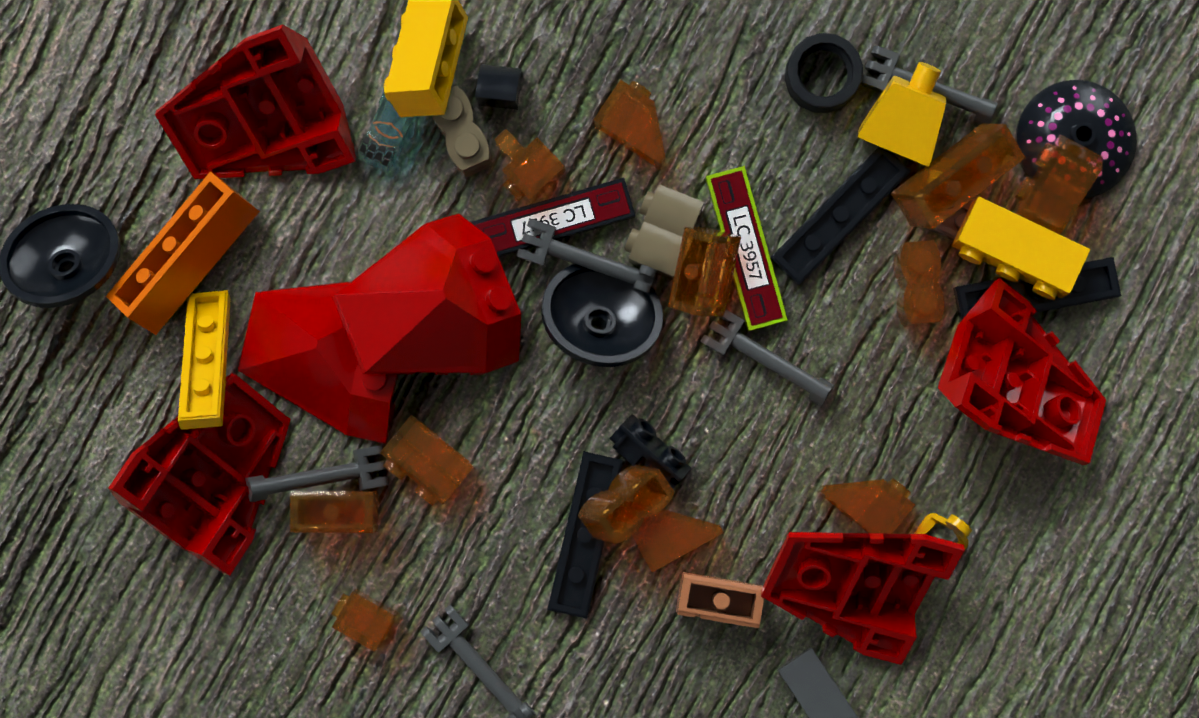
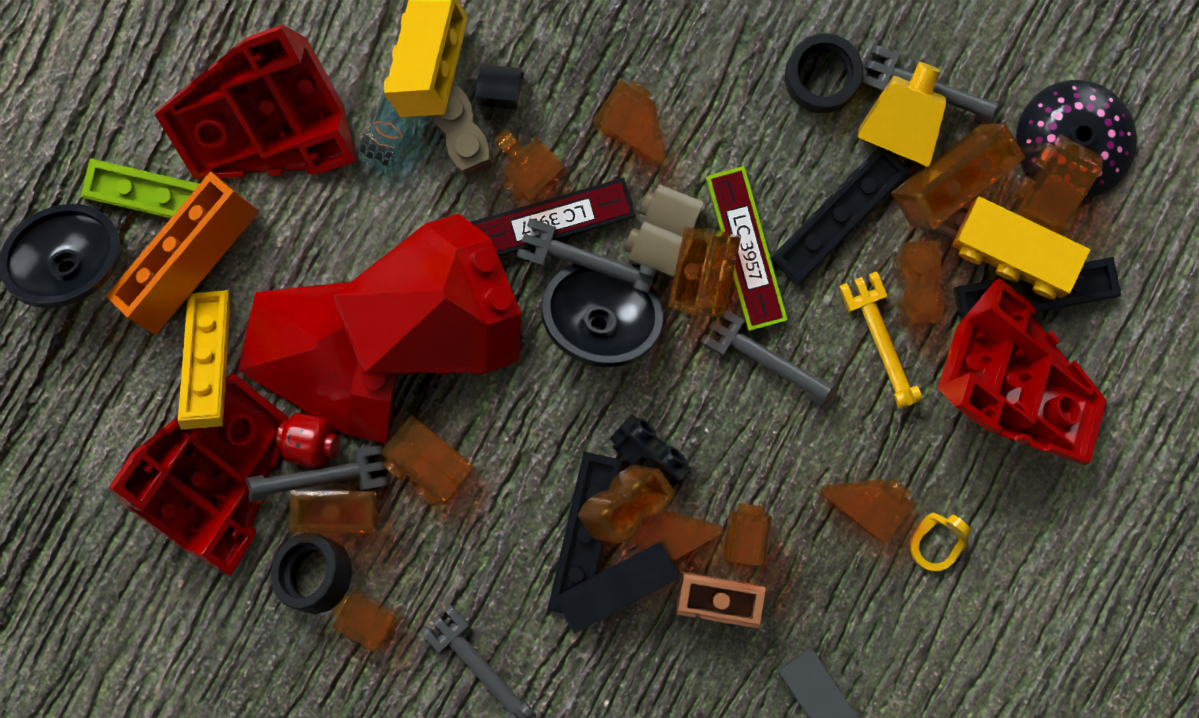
(135, 189): none -> lime tile
(286, 568): none -> black tyre
(307, 440): none -> red head
(618, 586): none -> black tile
(747, 535): none -> clear orange brick
(860, 585): red wedge -> none
(867, 300): none -> yellow hinge

